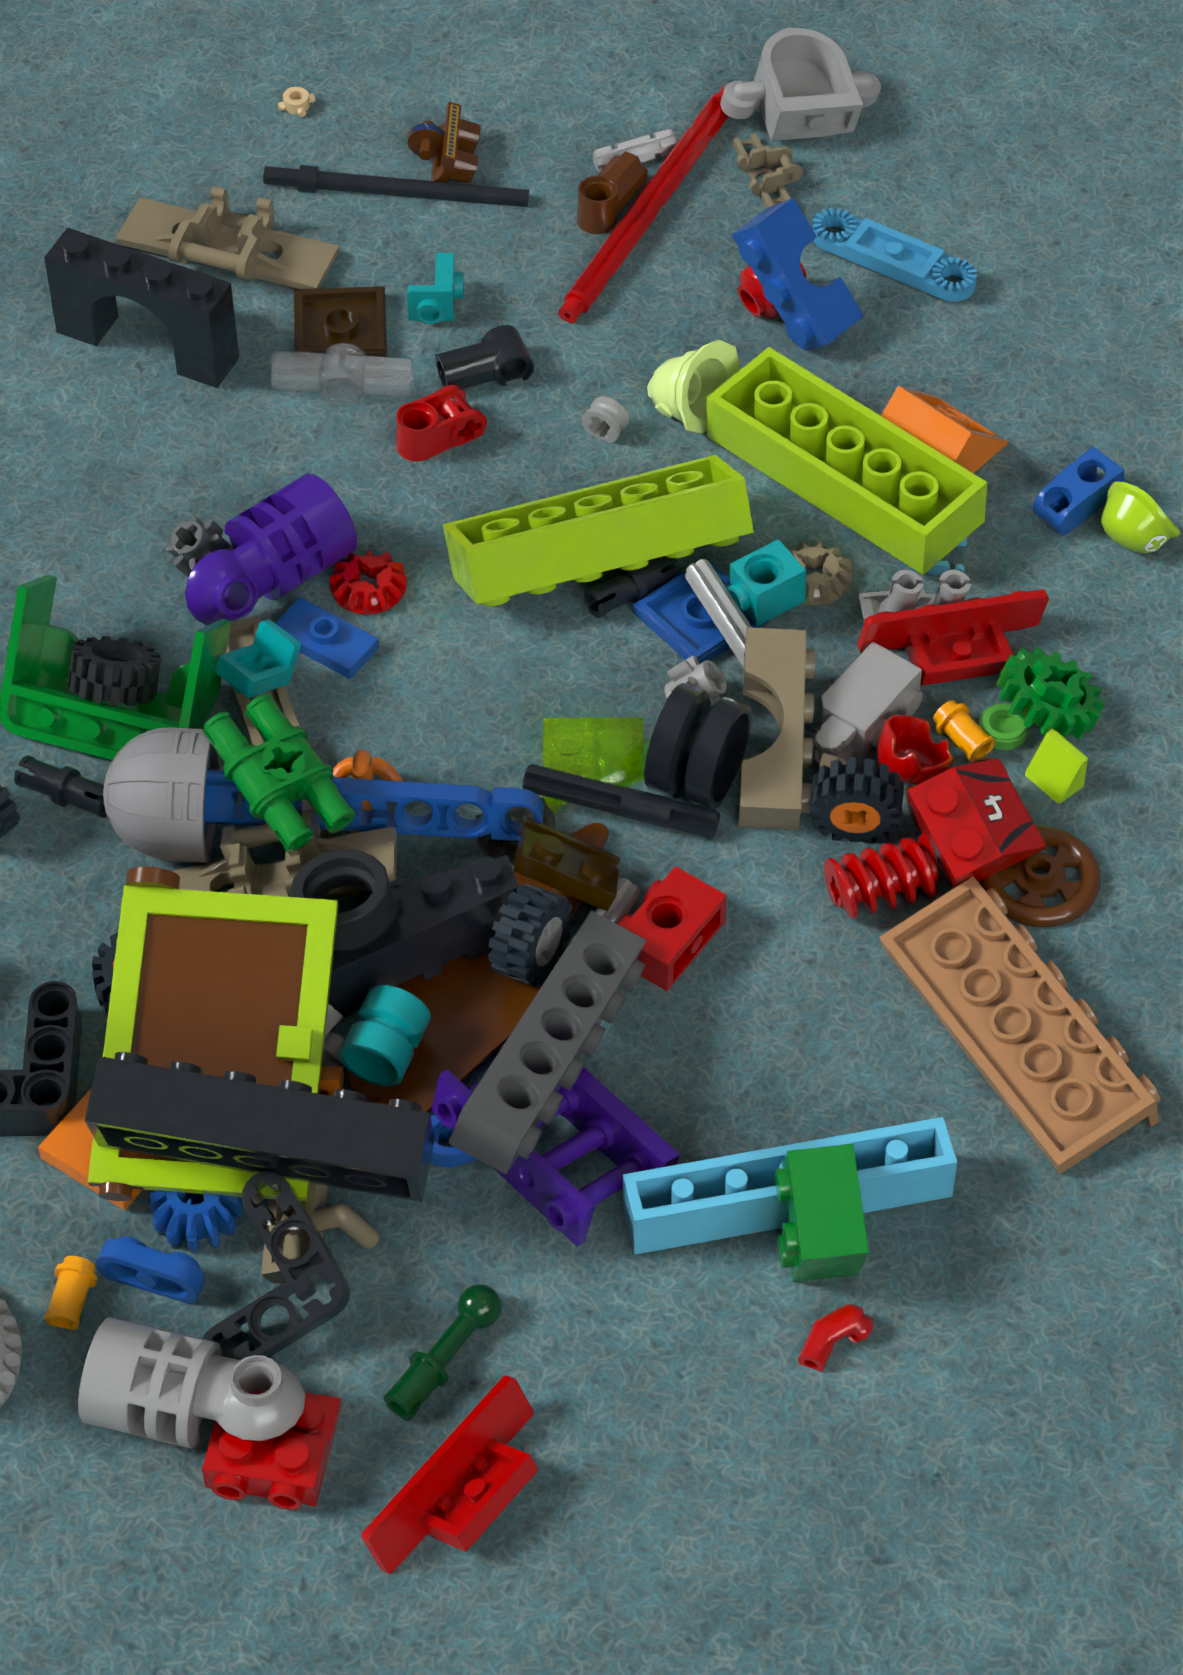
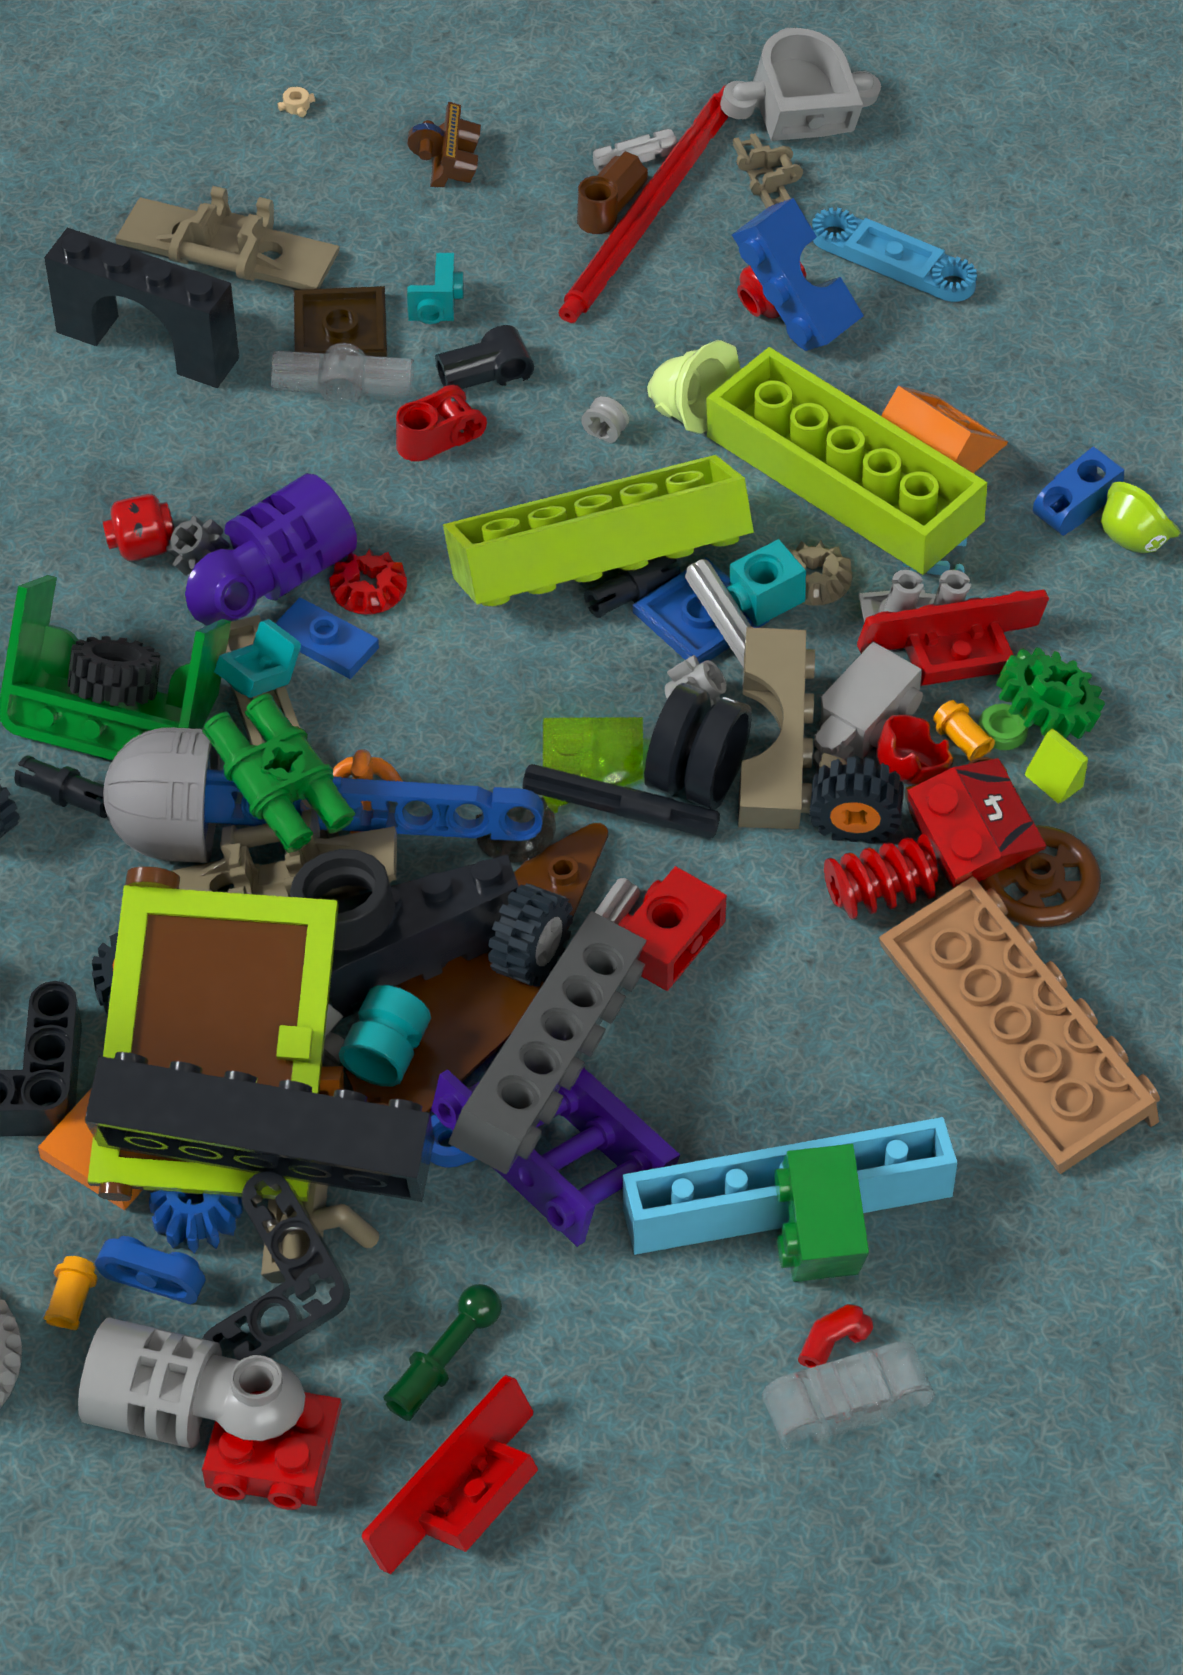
(139, 527): none -> red head
(310, 179): black bar -> none
(567, 864): dark brown plate -> none
(847, 1393): none -> clear beam

